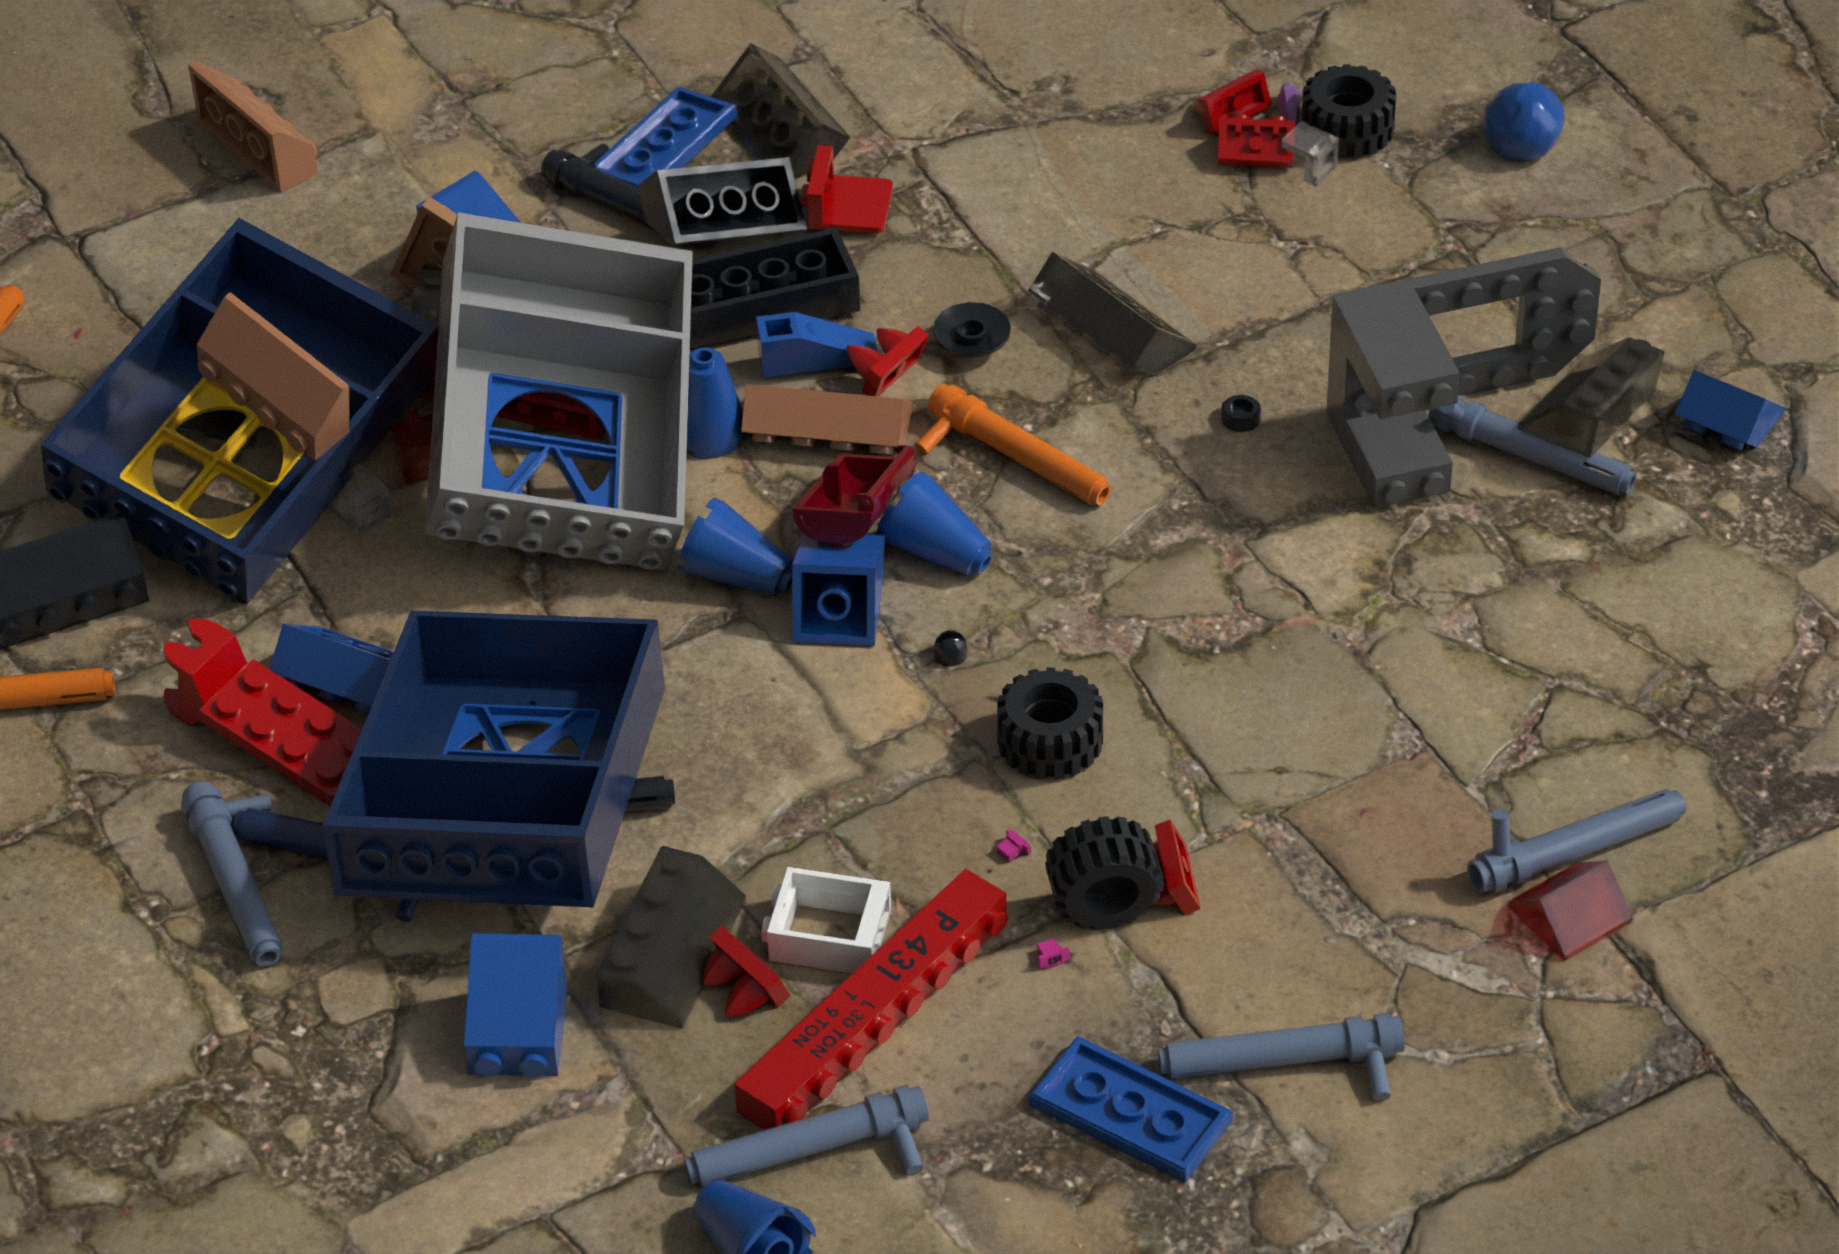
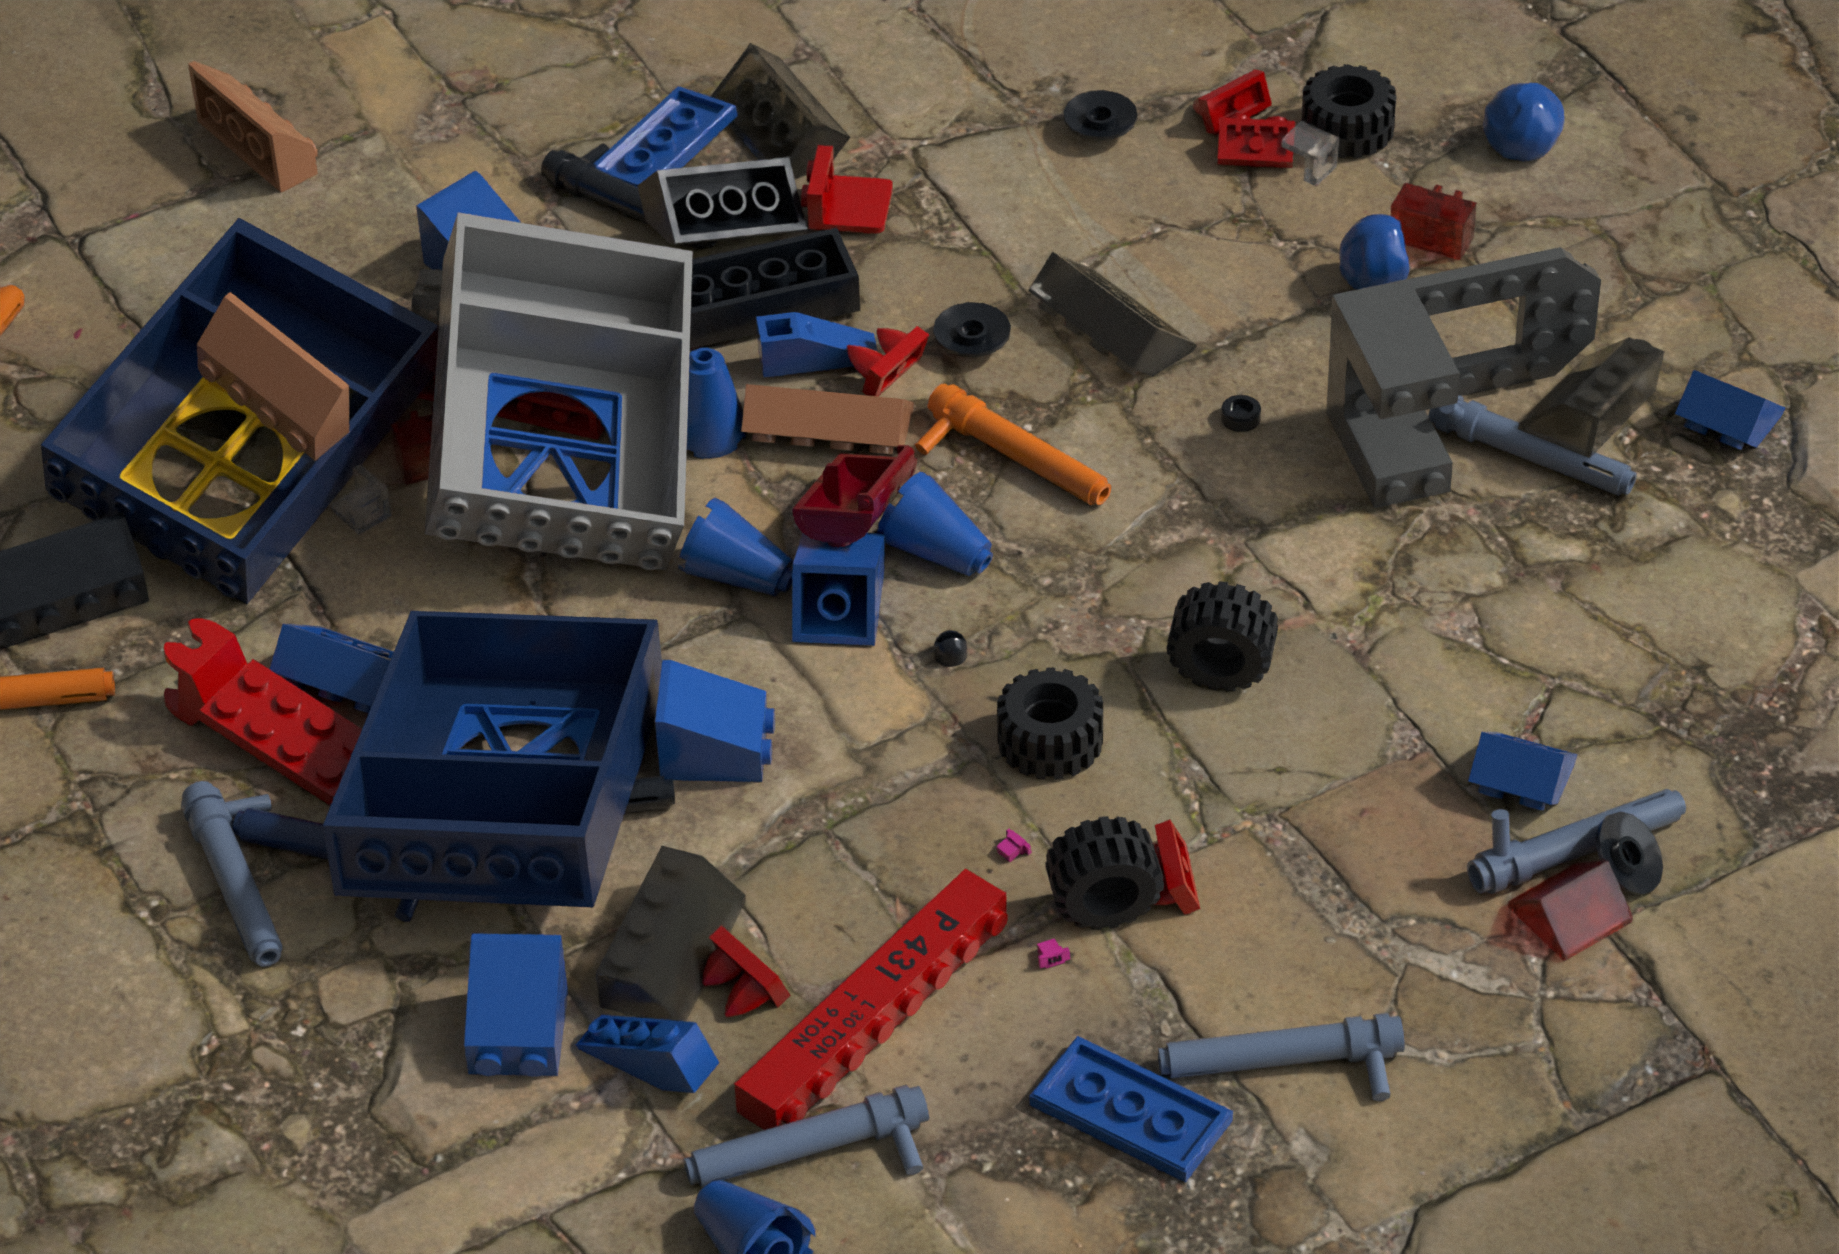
(425, 242): medium nougat wing -> none
(656, 1051): none -> blue slope
(711, 726): none -> blue slope
(827, 892): white window -> none
(1100, 115): none -> black dish
(1222, 636): none -> black tyre
(1290, 102): medium lavender bar -> none
(1374, 252): none -> blue piece
(1435, 219): none -> clear red brick
(1521, 768): none -> blue slope
(1630, 852): none -> black dish

